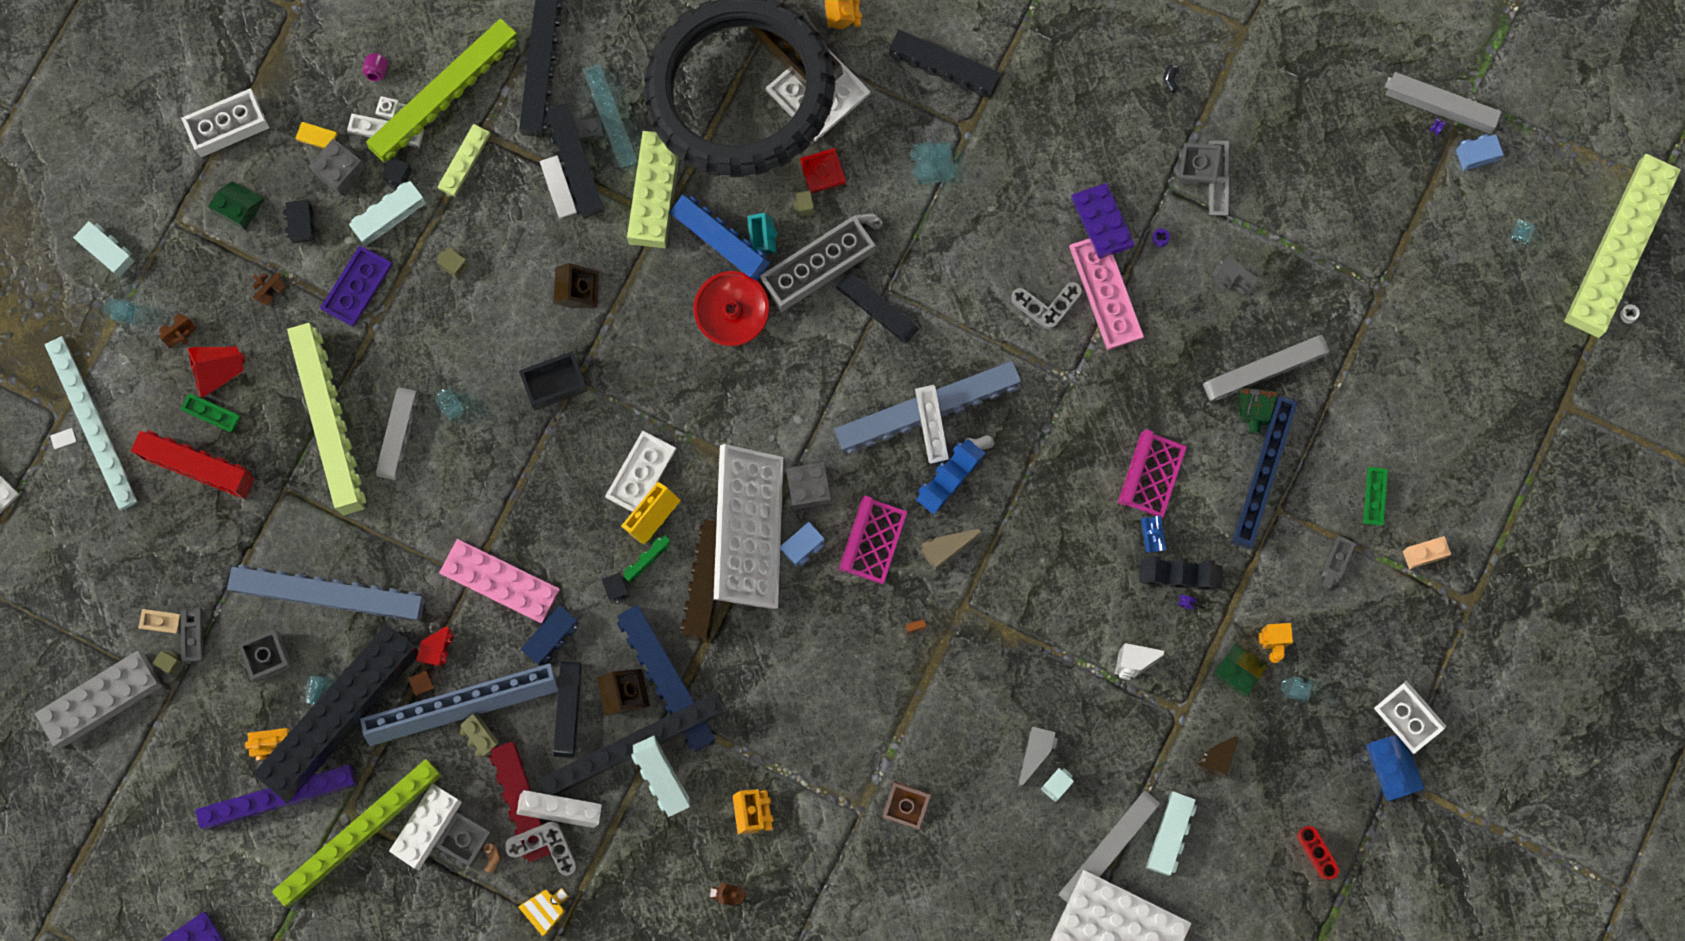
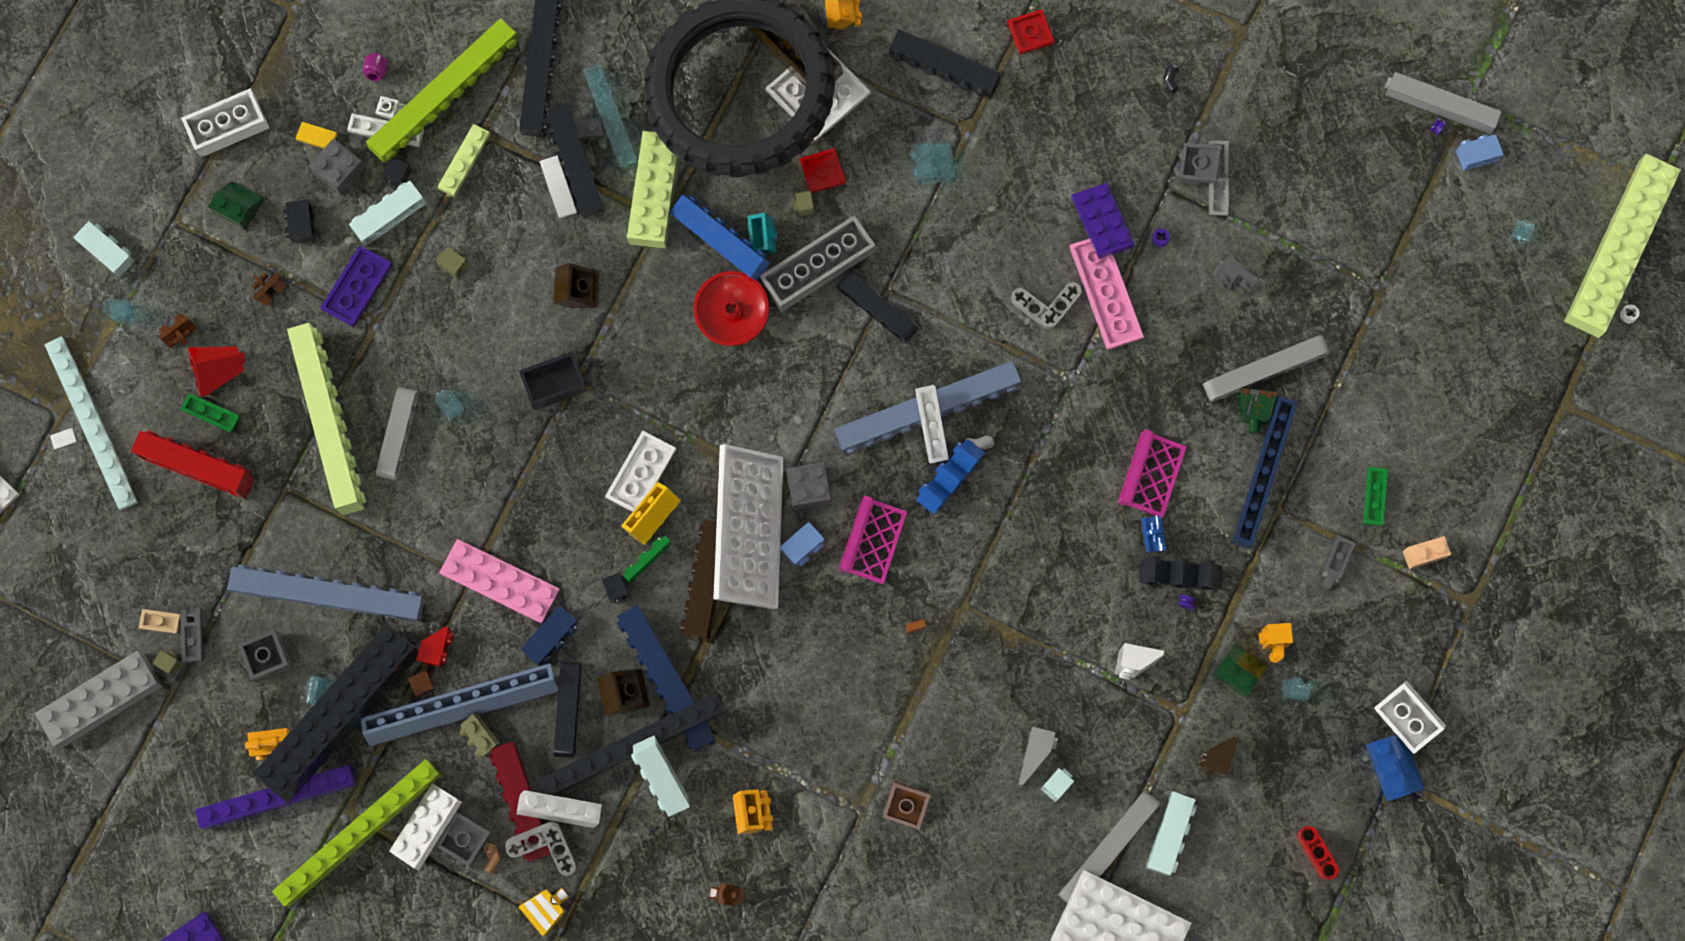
(870, 219): light grey arm -> none
(945, 547): dark tan slope -> none
(1030, 32): none -> red tile

